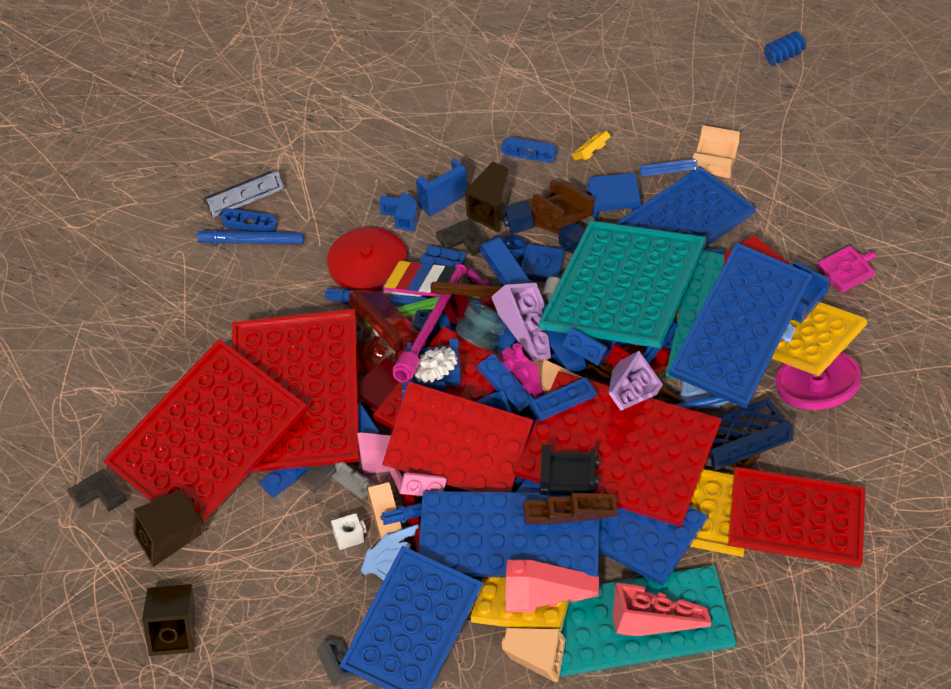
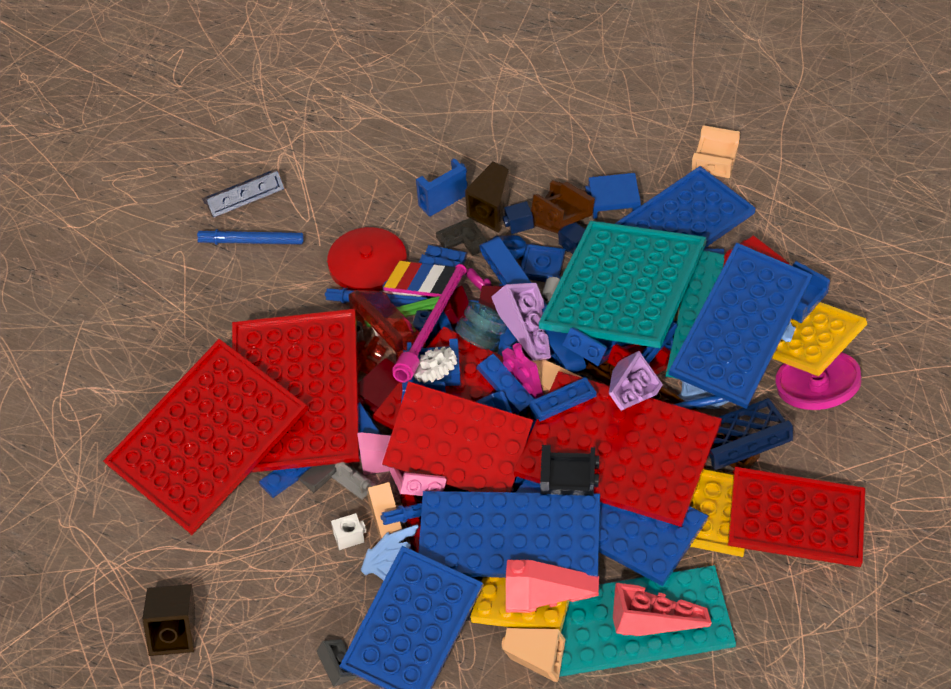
(97, 486): clear smoke plate -> none
(166, 526): dark brown slope -> none
(235, 220): blue beam -> none
(403, 209): blue brick -> none
(464, 289): reddish brown axle -> none
(546, 153): blue beam -> none
(570, 509): reddish brown slope -> none
(595, 142): yellow plate -> none
(668, 167): blue axle -> none
(784, 48): blue piece -> none
(847, 268): dark pink plate -> none

